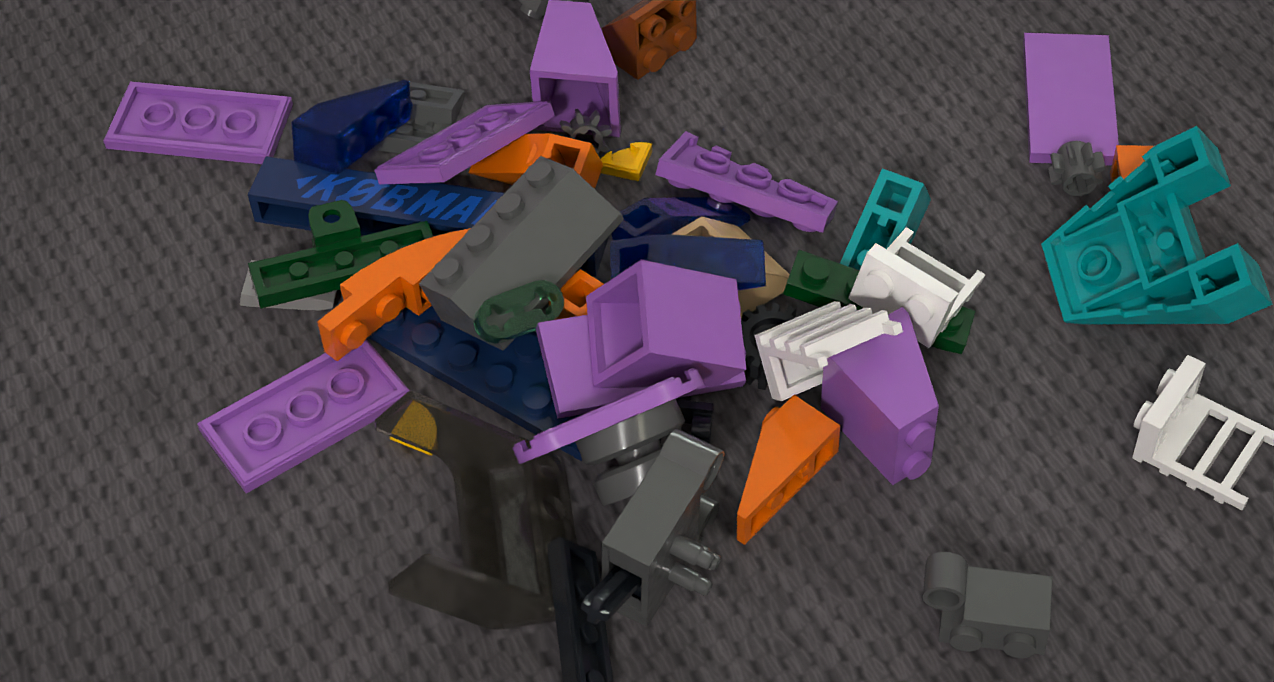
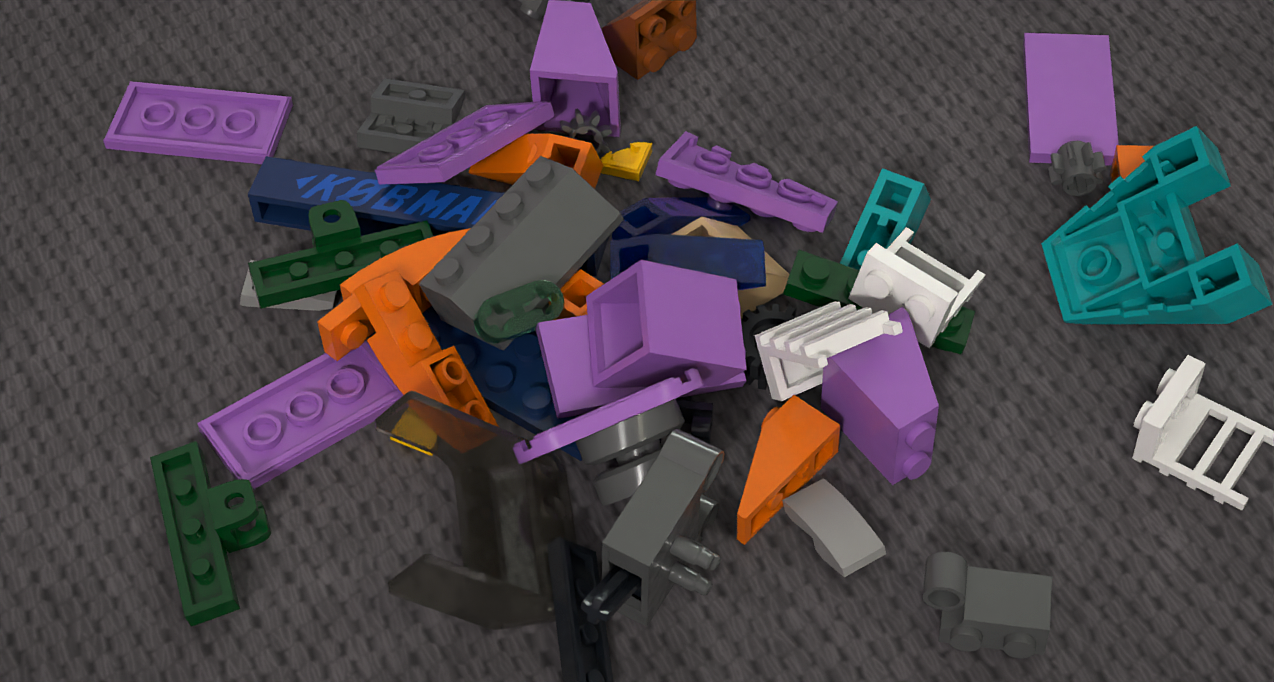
(202, 528): none -> dark green plate
(348, 127): clear blue slope -> none
(411, 350): none -> orange slope
(836, 527): none -> light grey slope

